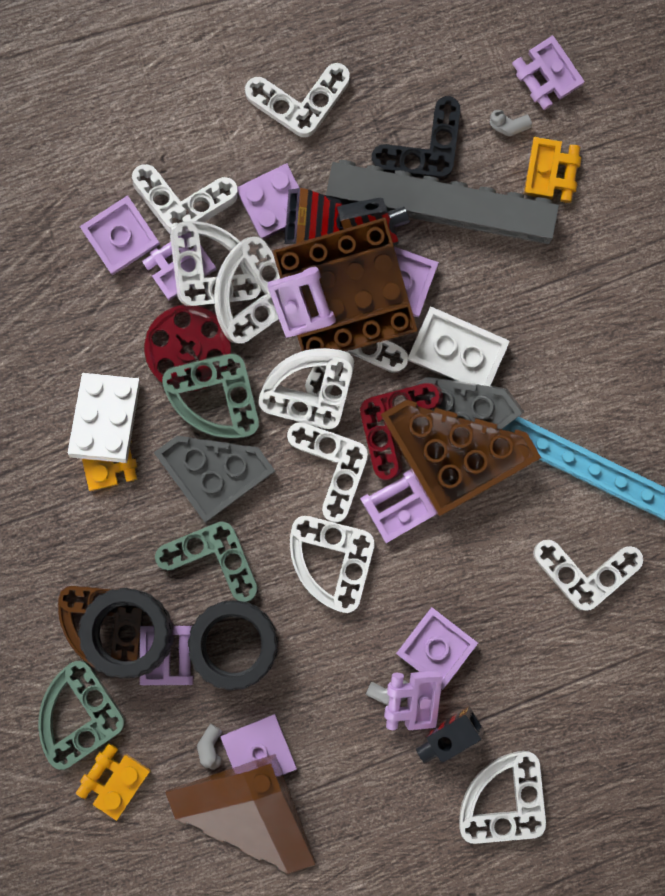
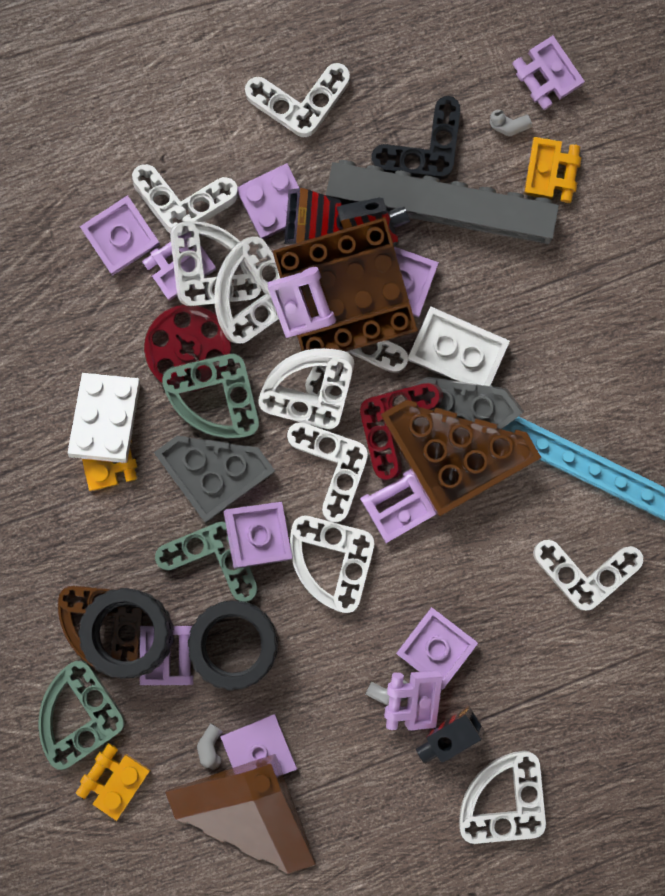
(257, 535): none -> lavender plate

